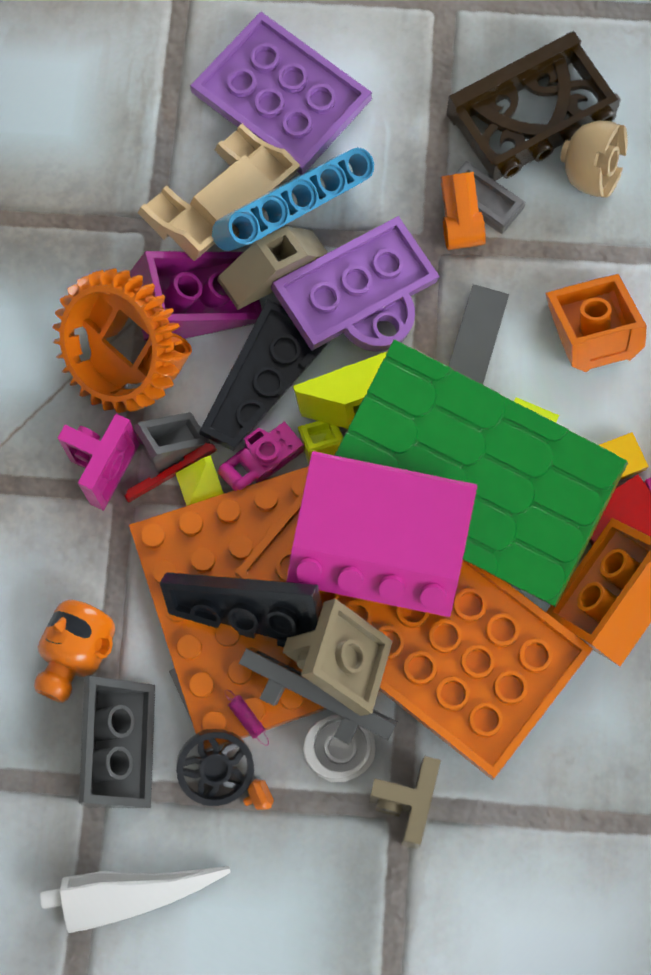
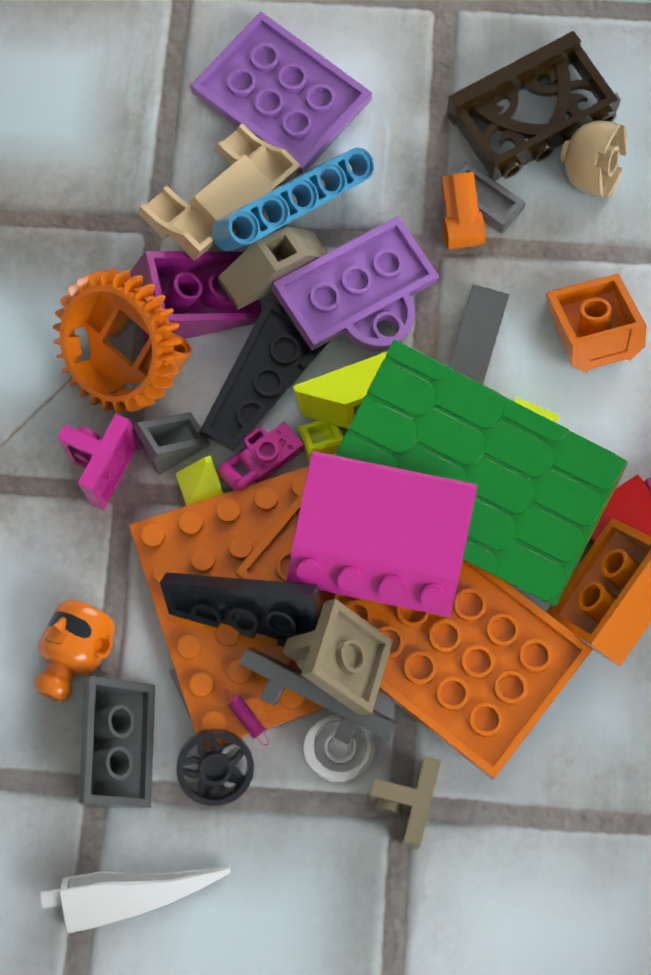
(149, 484): red piece -> none
(259, 795): orange rock -> none
(628, 449): yellow tile -> none

